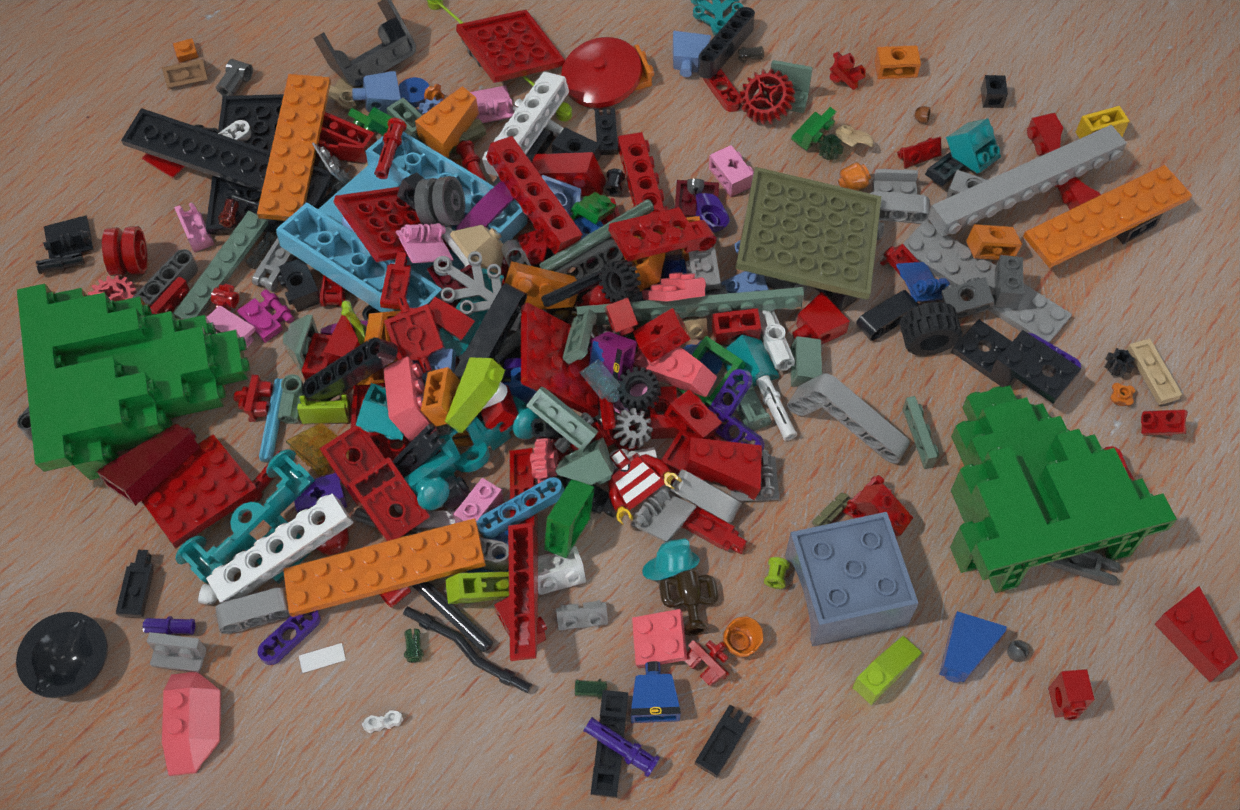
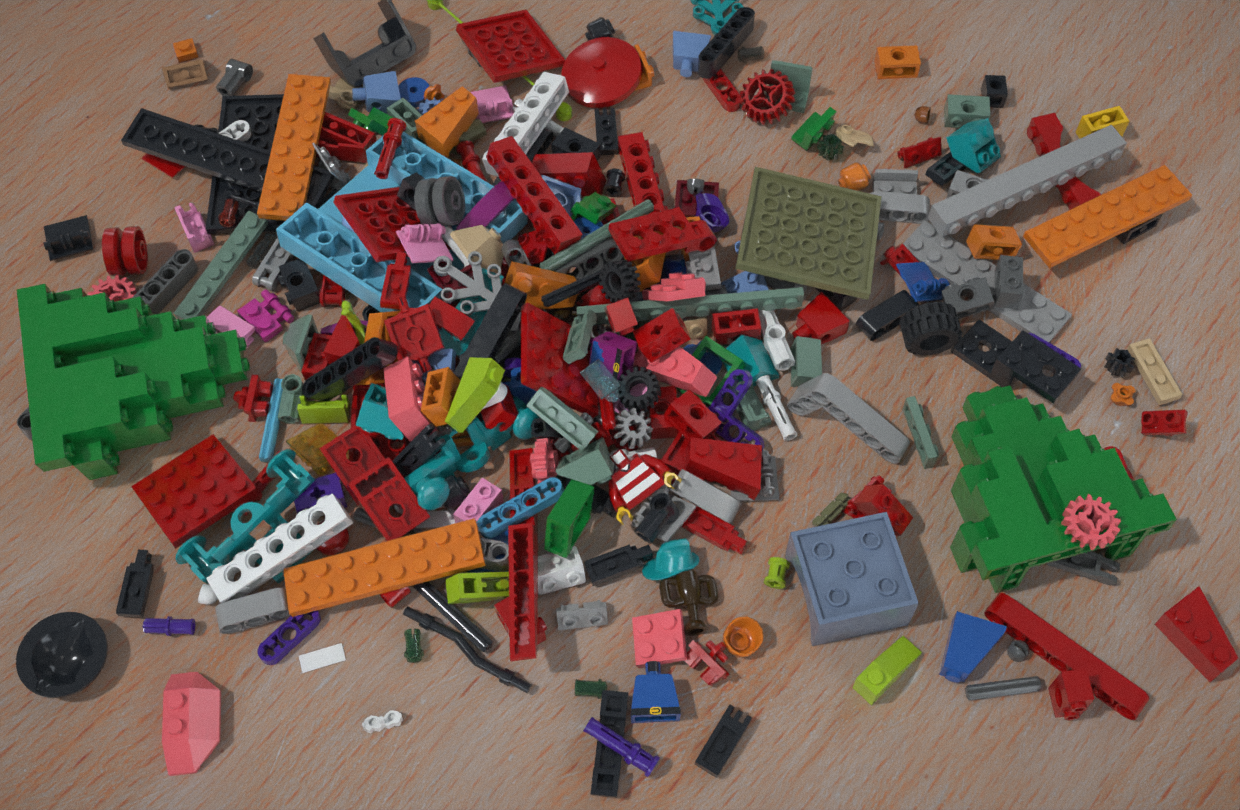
(60, 262): black pin -> none
(149, 463): dark red slope -> none
(171, 297): red hinge -> none
(176, 652): light grey bracket -> none
(225, 297): red gear -> none
(599, 28): none -> black head
(617, 563): none -> black hinge
(662, 512): none -> black piece
(731, 170): bright pink brick -> none
(843, 70): red hips -> none
(965, 109): none -> sand green brick
(1003, 688): none -> dark grey axle
(1067, 655): none -> red beam
(1090, 522): none -> coral gear

